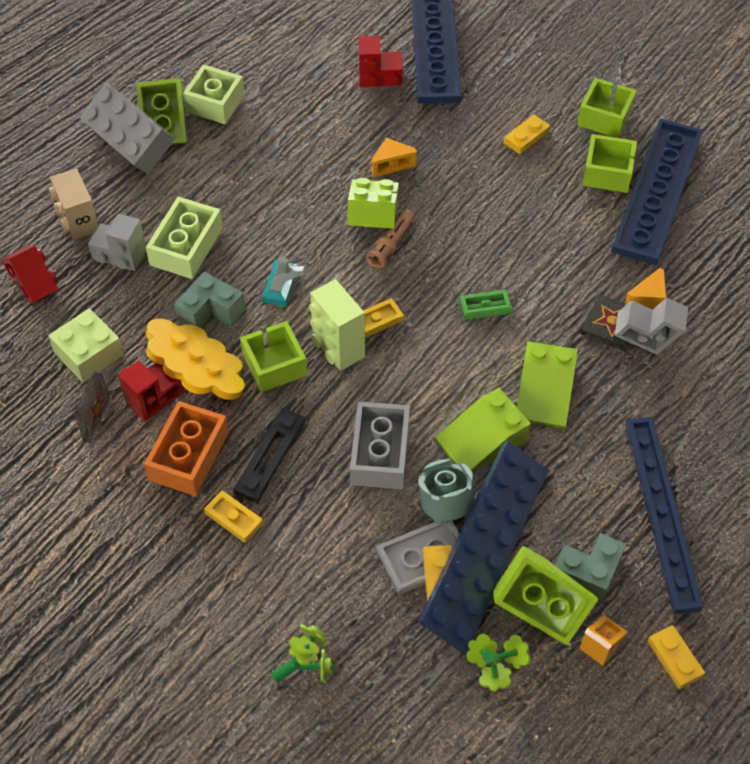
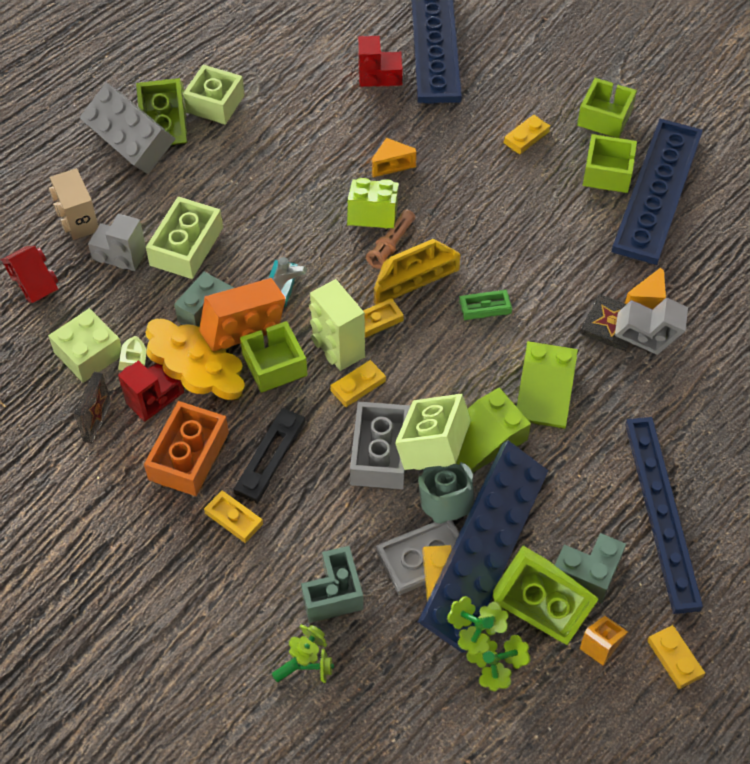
(132, 351): none -> yellowish green plate
(240, 312): none -> orange brick
(338, 592): none -> sand green brick
(358, 383): none -> yellow plate
(415, 269): none -> yellow wedge
(433, 432): none -> yellowish green brick
(492, 620): none -> lime plant

